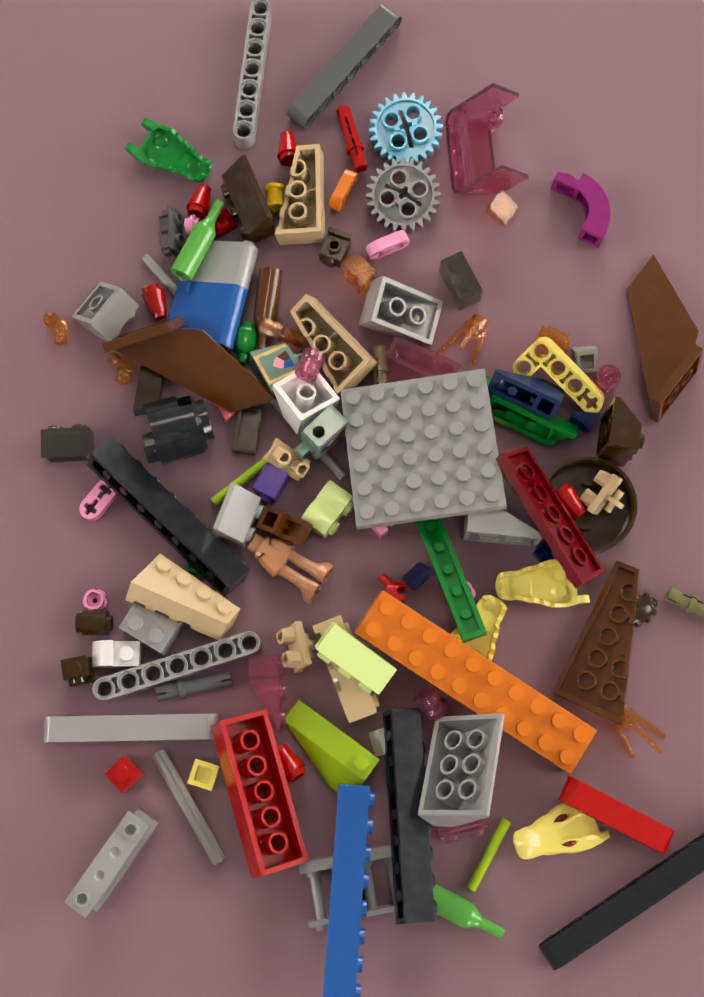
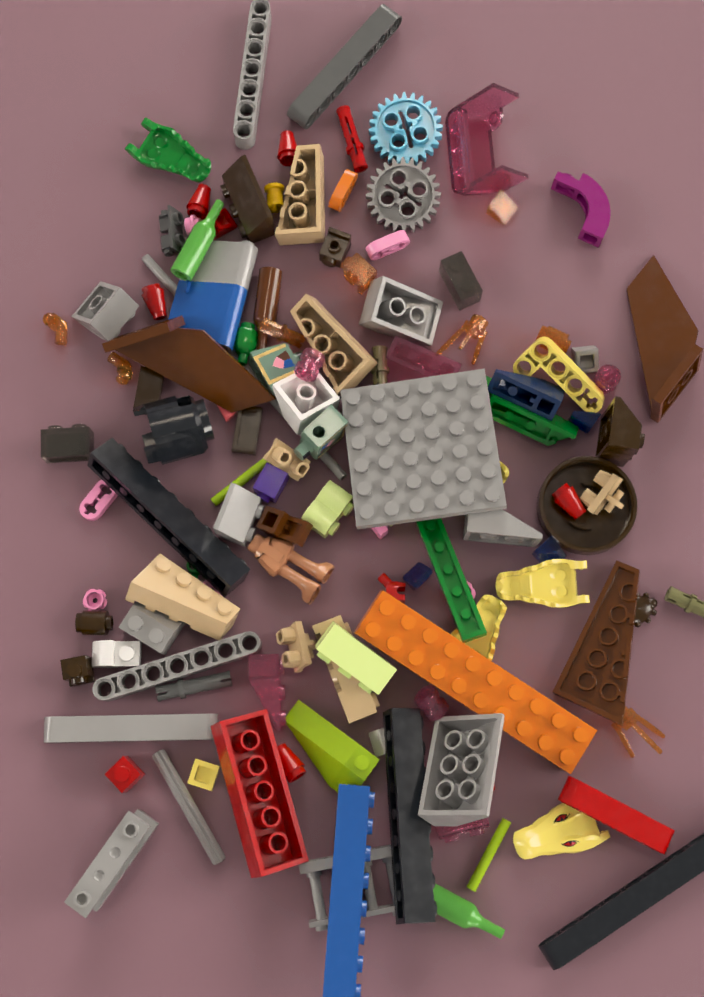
(550, 516): dark red plate -> none

